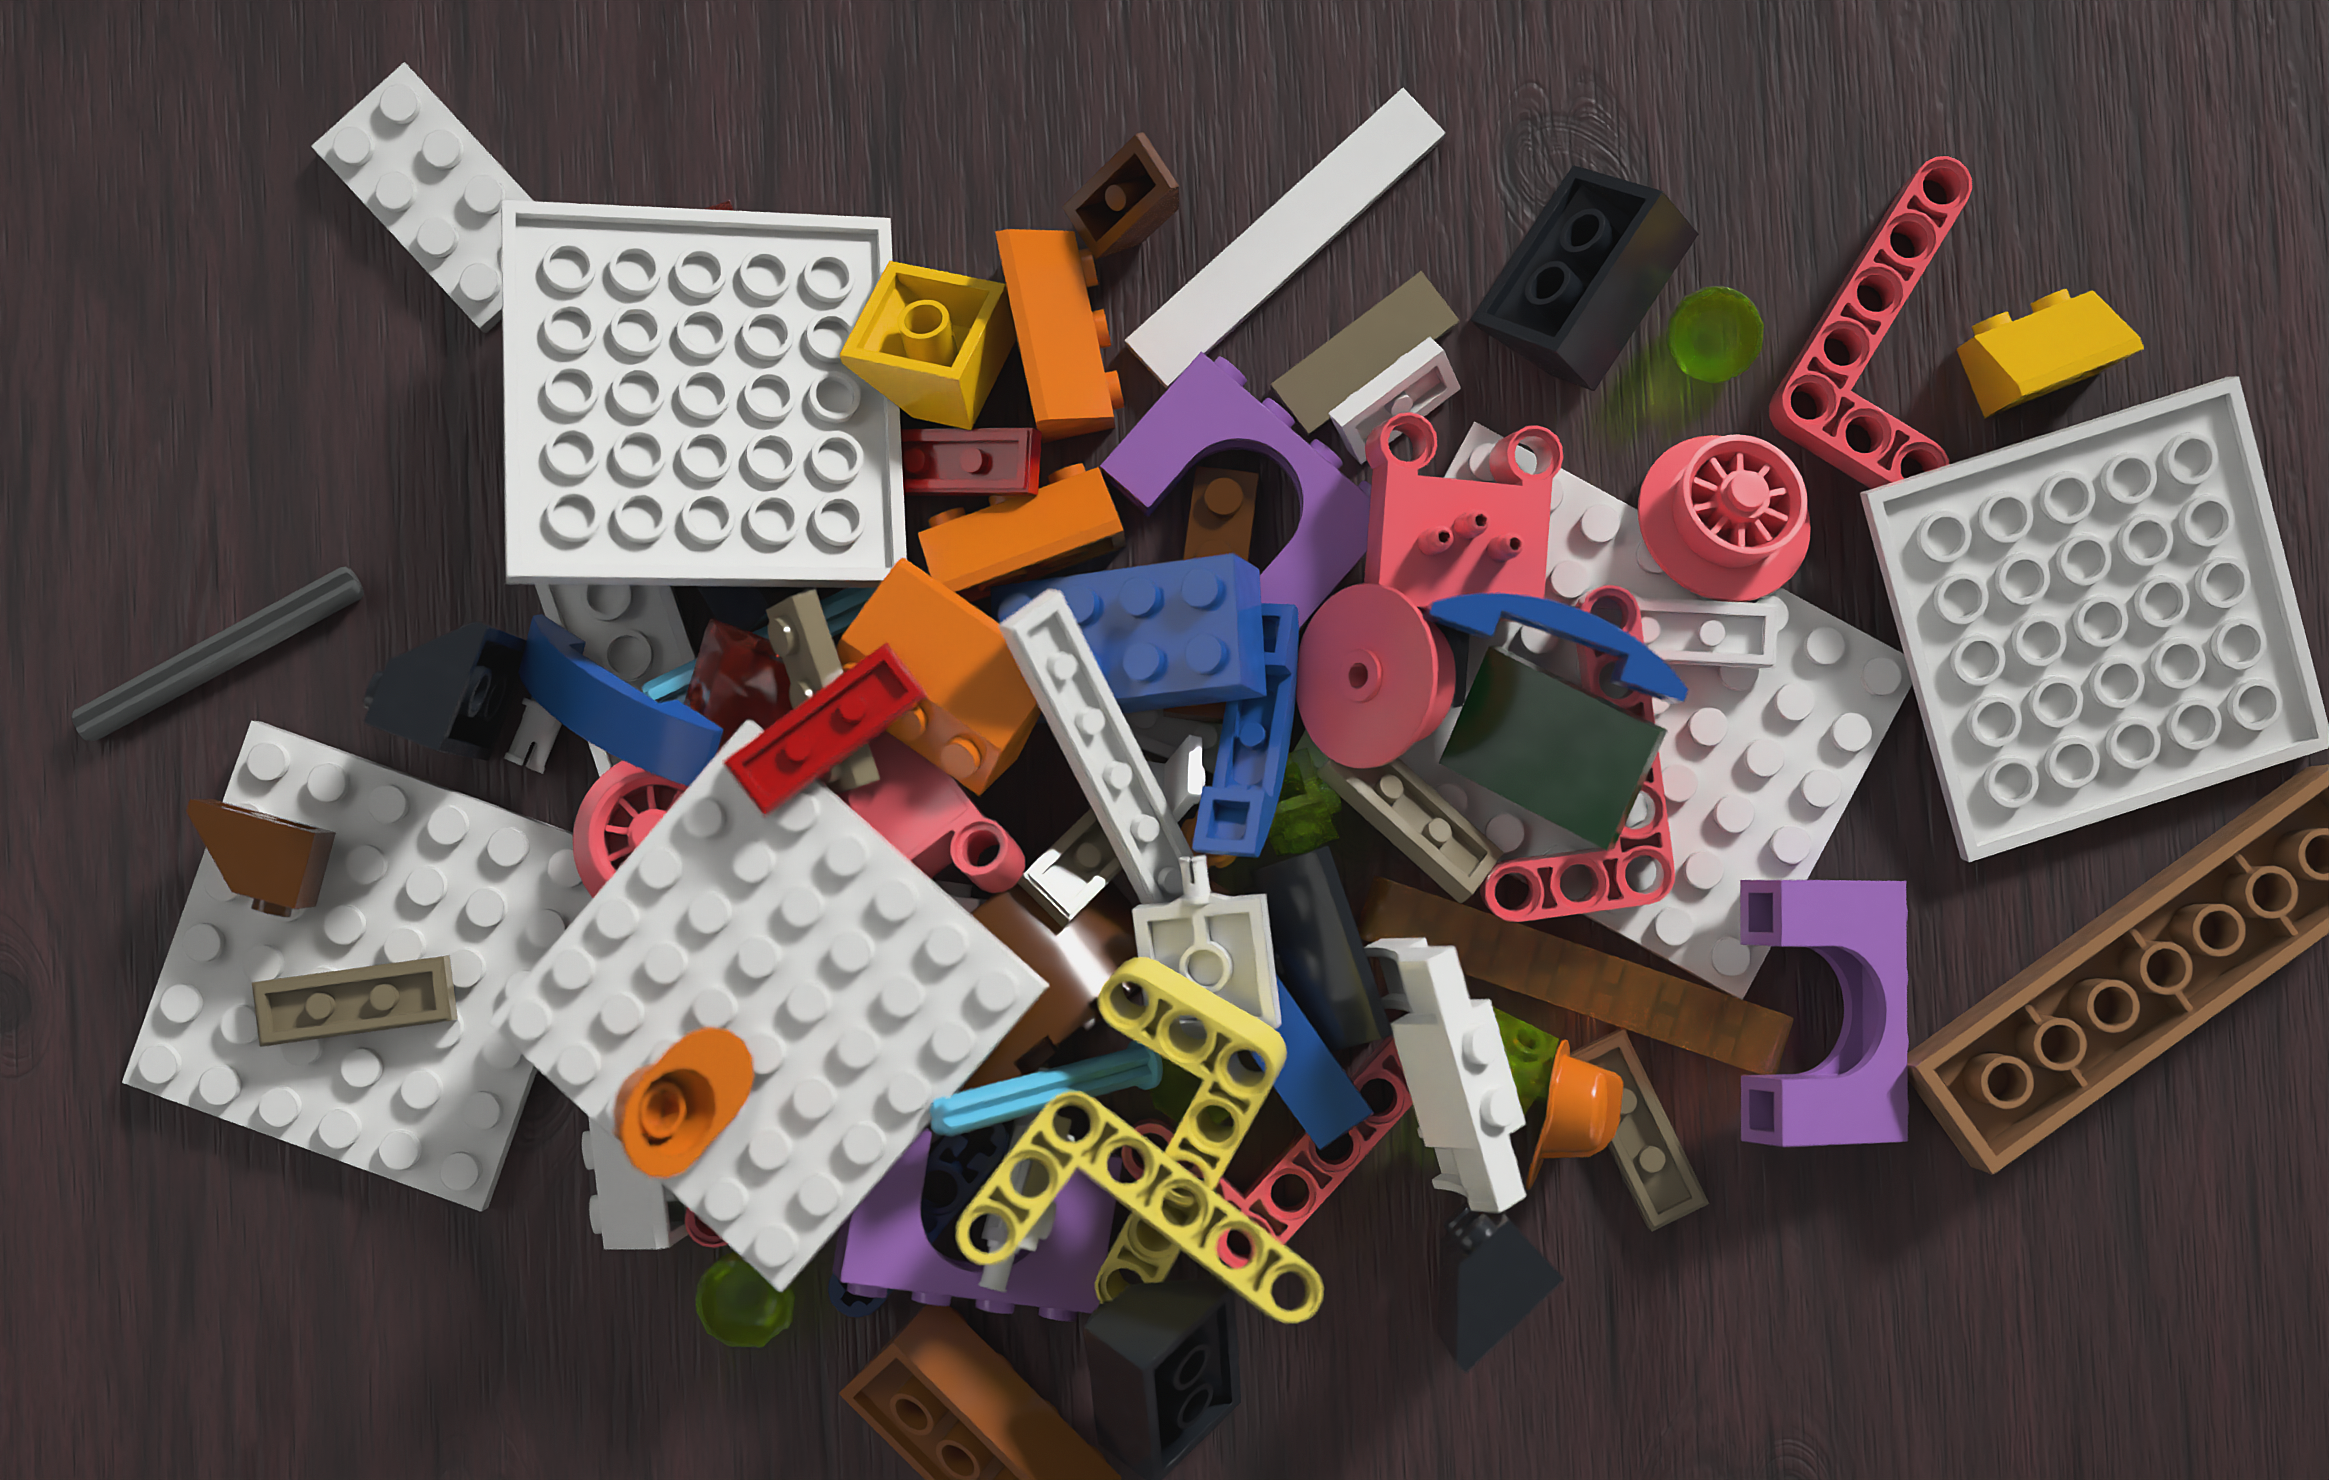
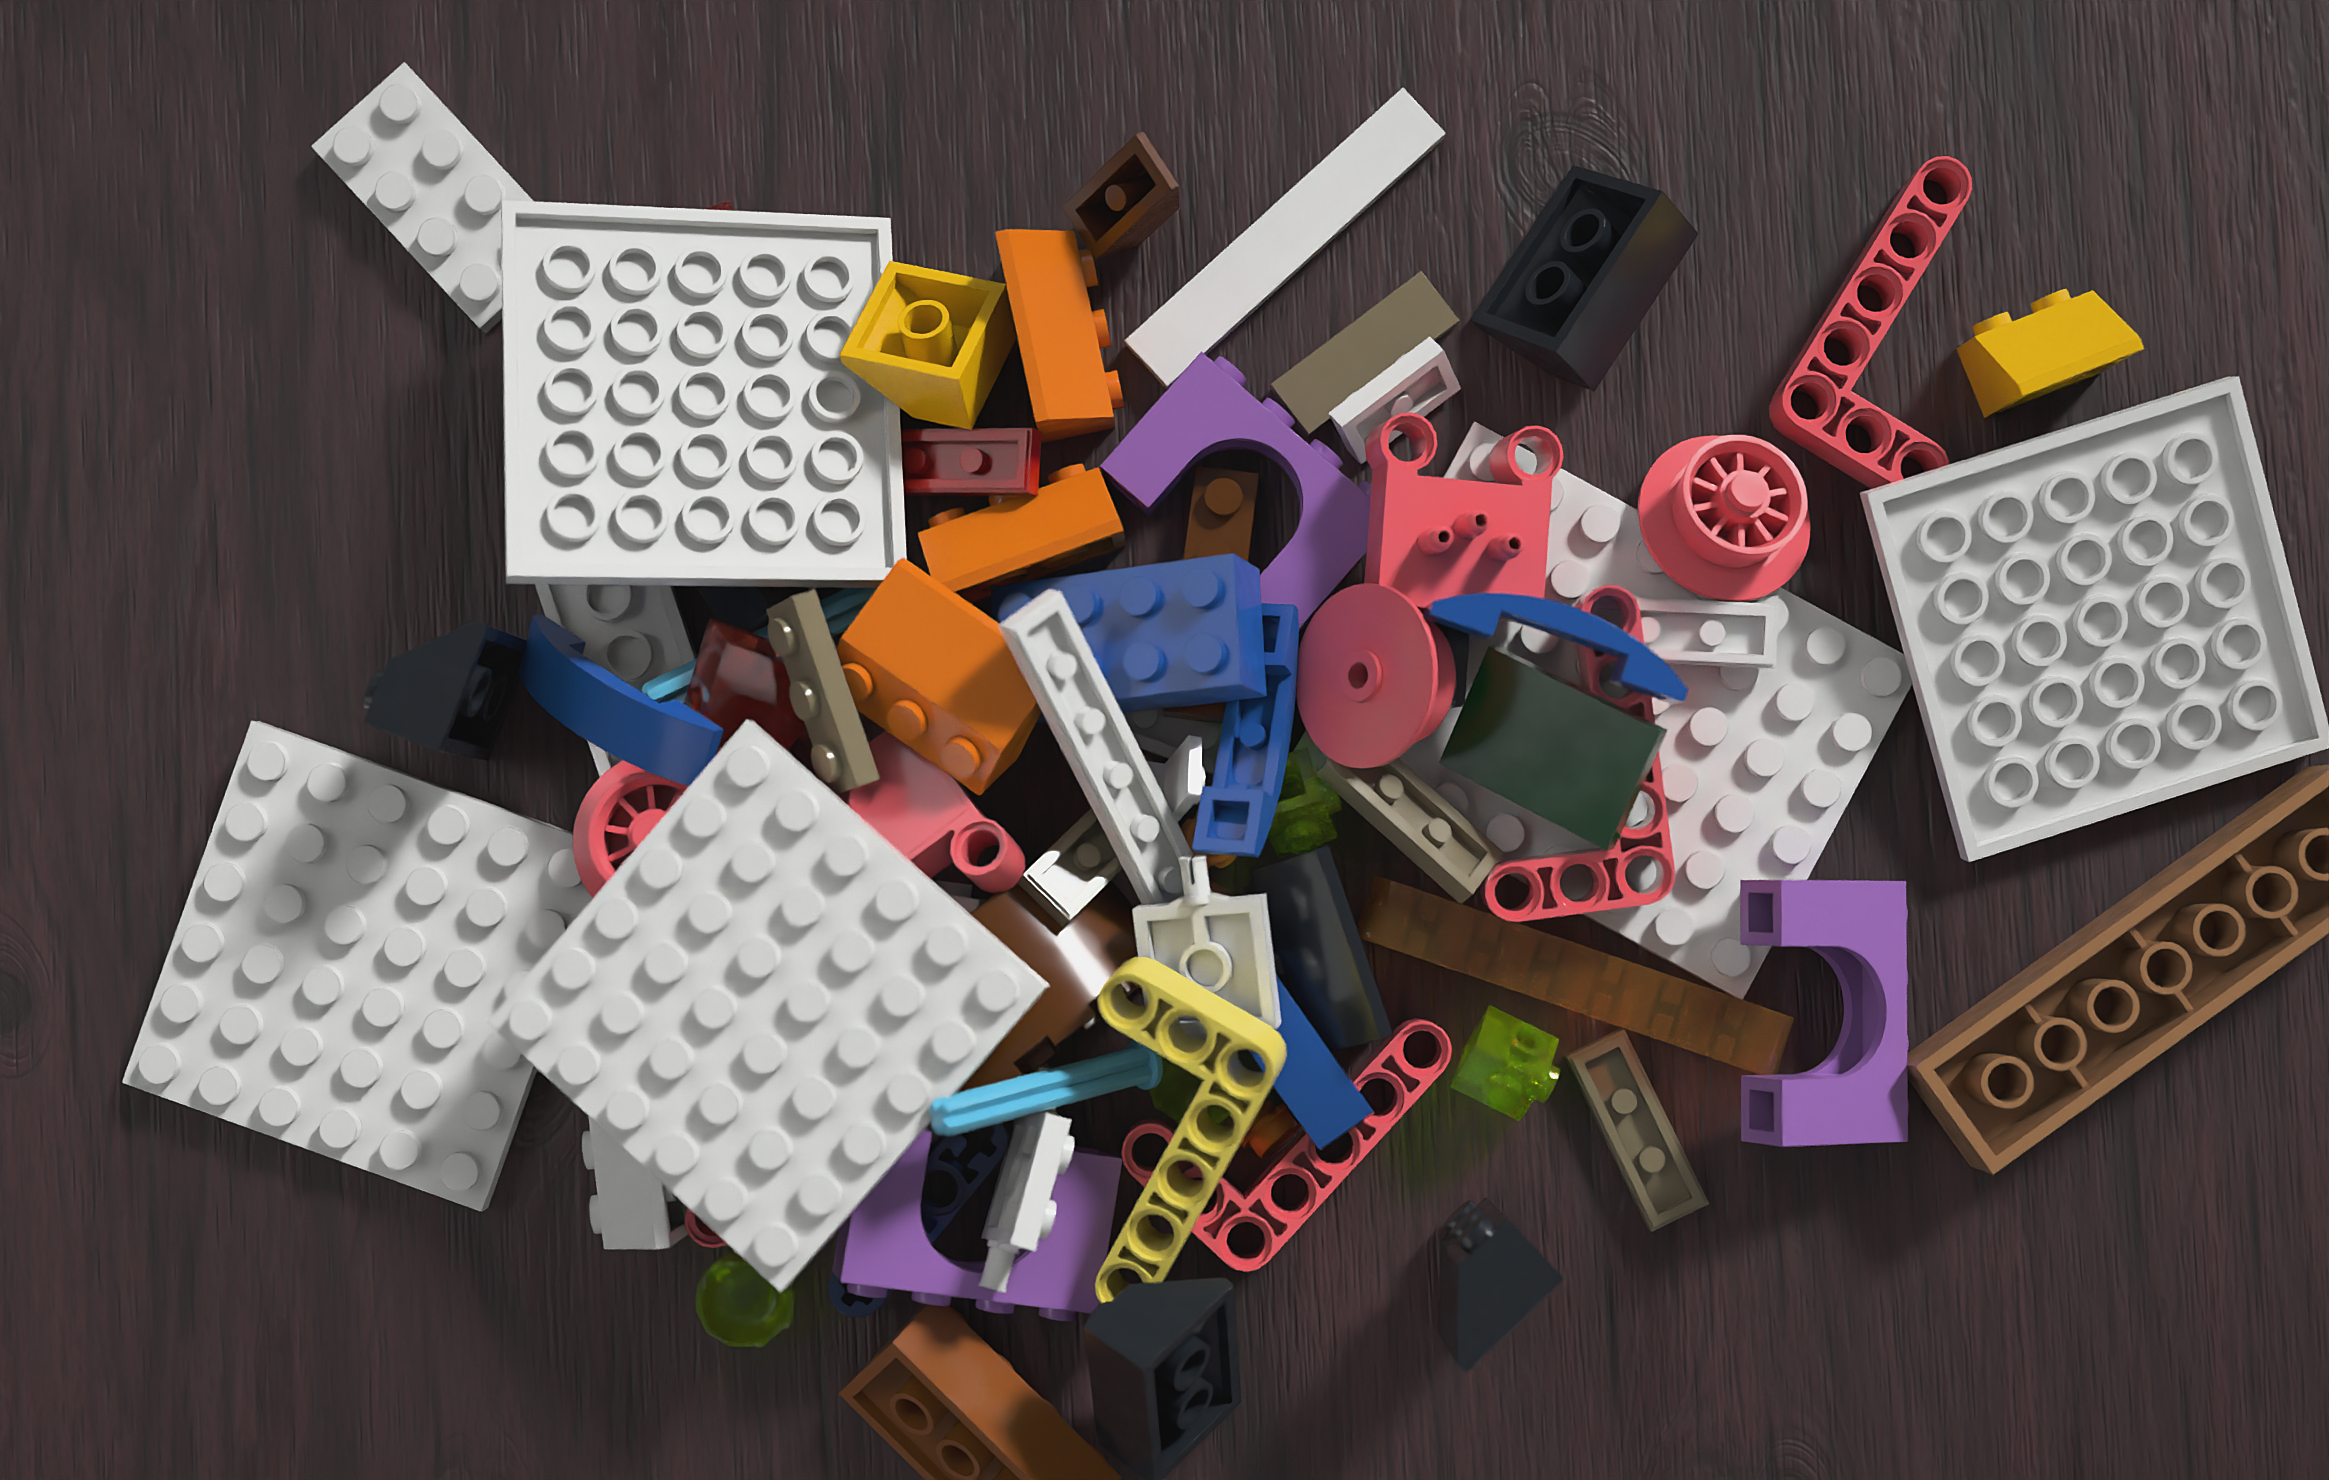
(217, 654): dark grey axle -> none
(264, 854): reddish brown slope -> none
(354, 1000): dark tan tile -> none
(535, 727): white pin -> none
(682, 1101): orange piece -> none
(825, 730): red tile -> none
(1142, 1198): light yellow beam -> none
(1270, 1129): none -> orange plate
(1454, 1072): white bracket -> none
(1580, 1111): orange piece -> none
(1714, 334): clear neon green hair -> none

